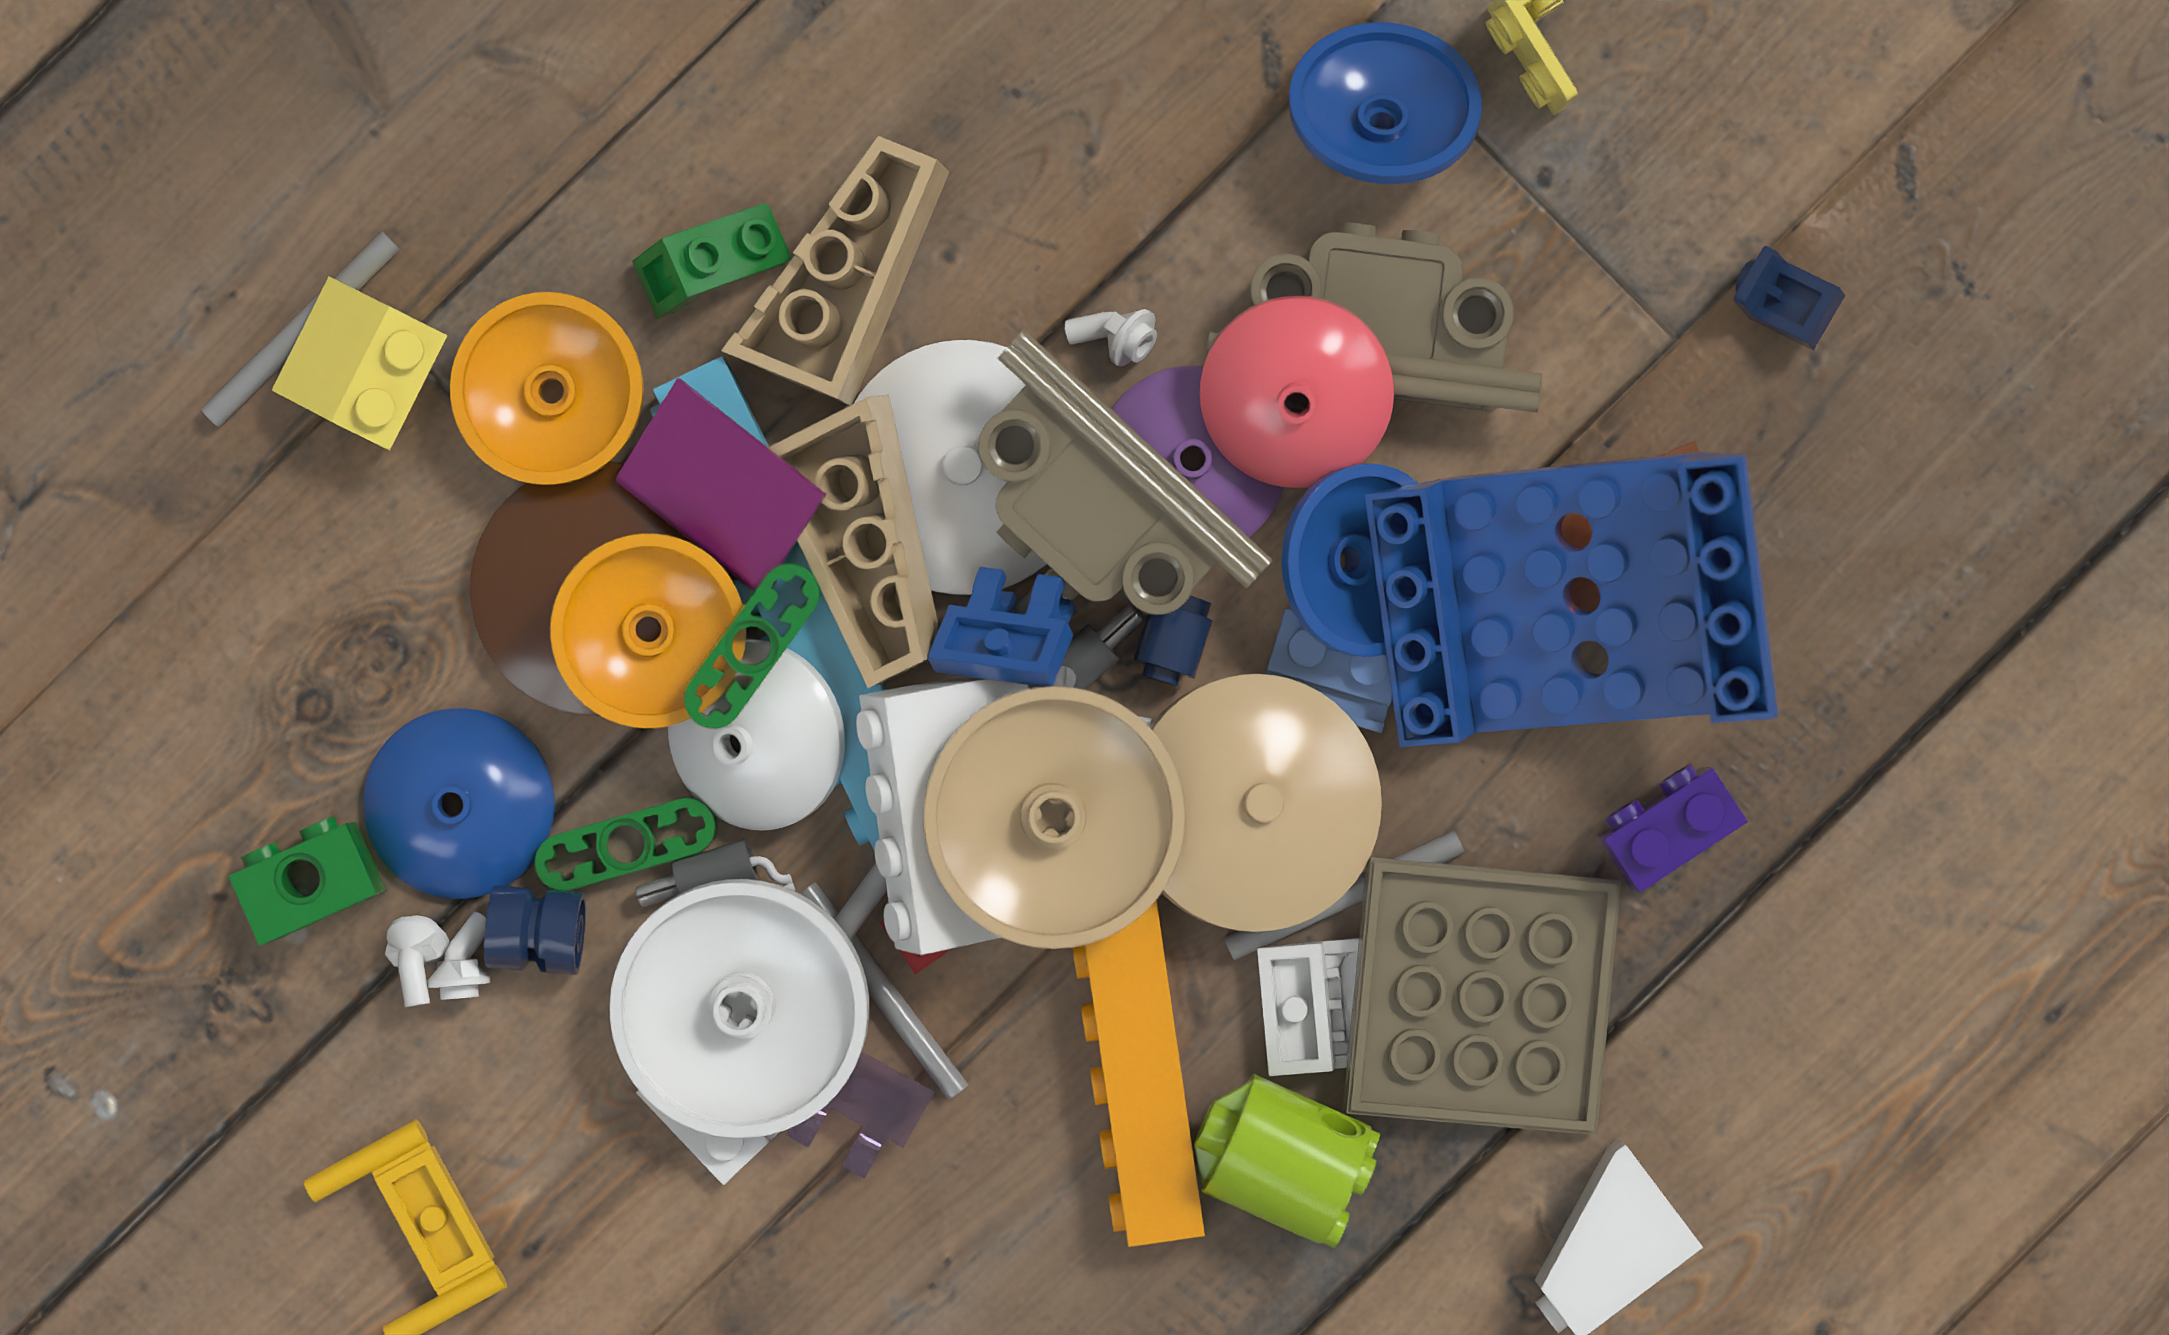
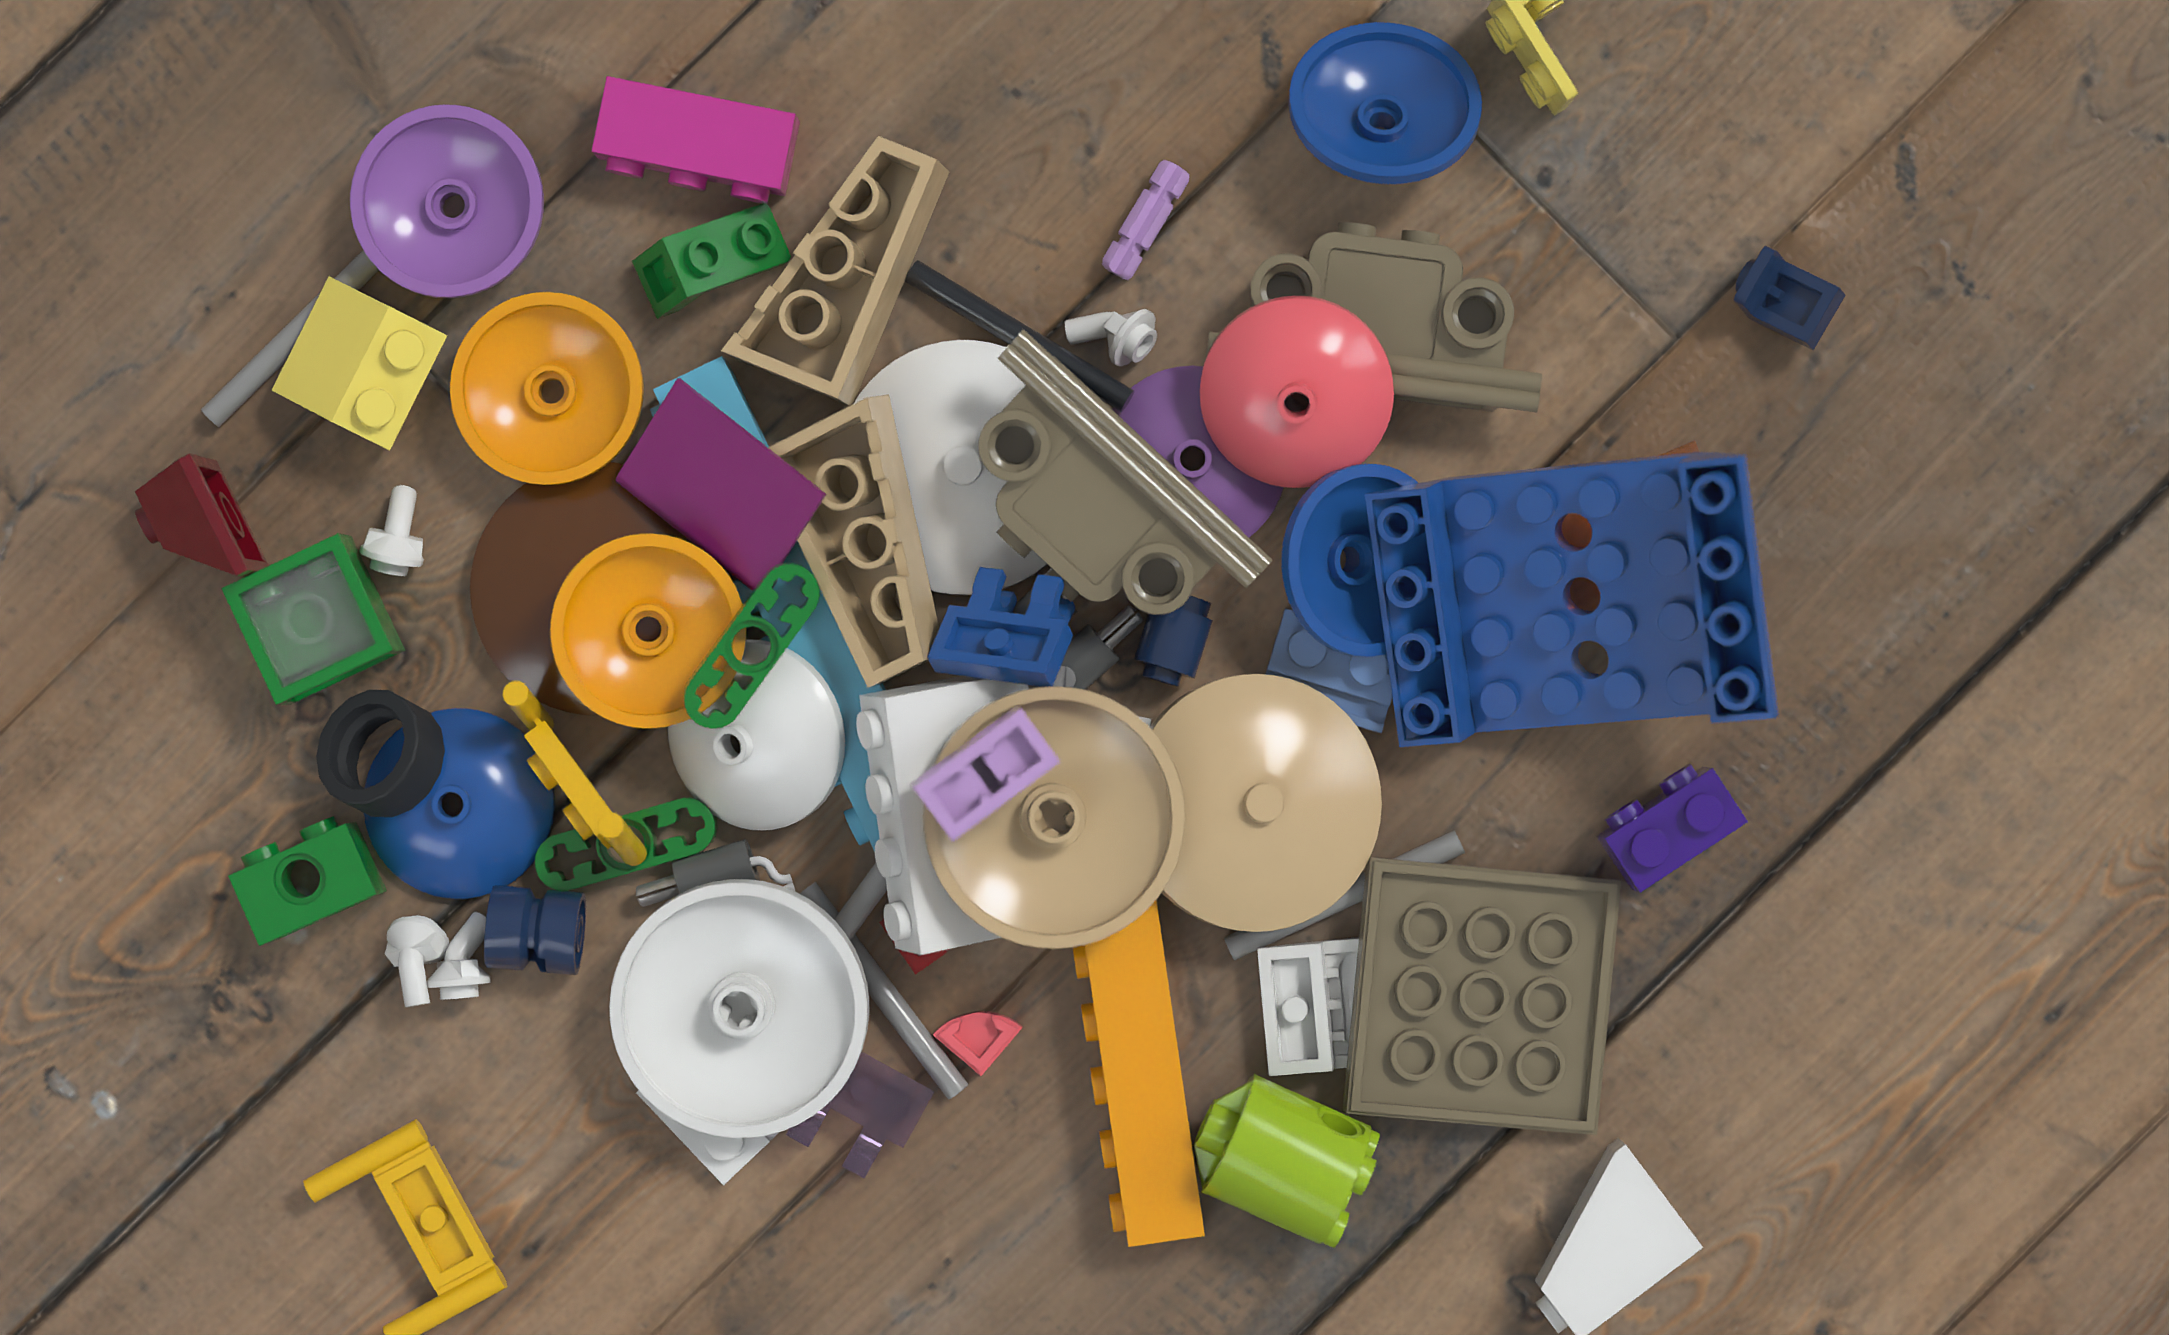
(198, 517): none -> dark red slope
(313, 619): none -> piece
(347, 733): none -> black tyre
(393, 548): none -> white plate
(410, 175): none -> medium lavender dish
(556, 766): none -> yellow plate
(695, 139): none -> dark pink brick
(978, 1037): none -> coral tile
(985, 772): none -> lavender brick
(1008, 328): none -> black bar
(1145, 219): none -> lavender axle

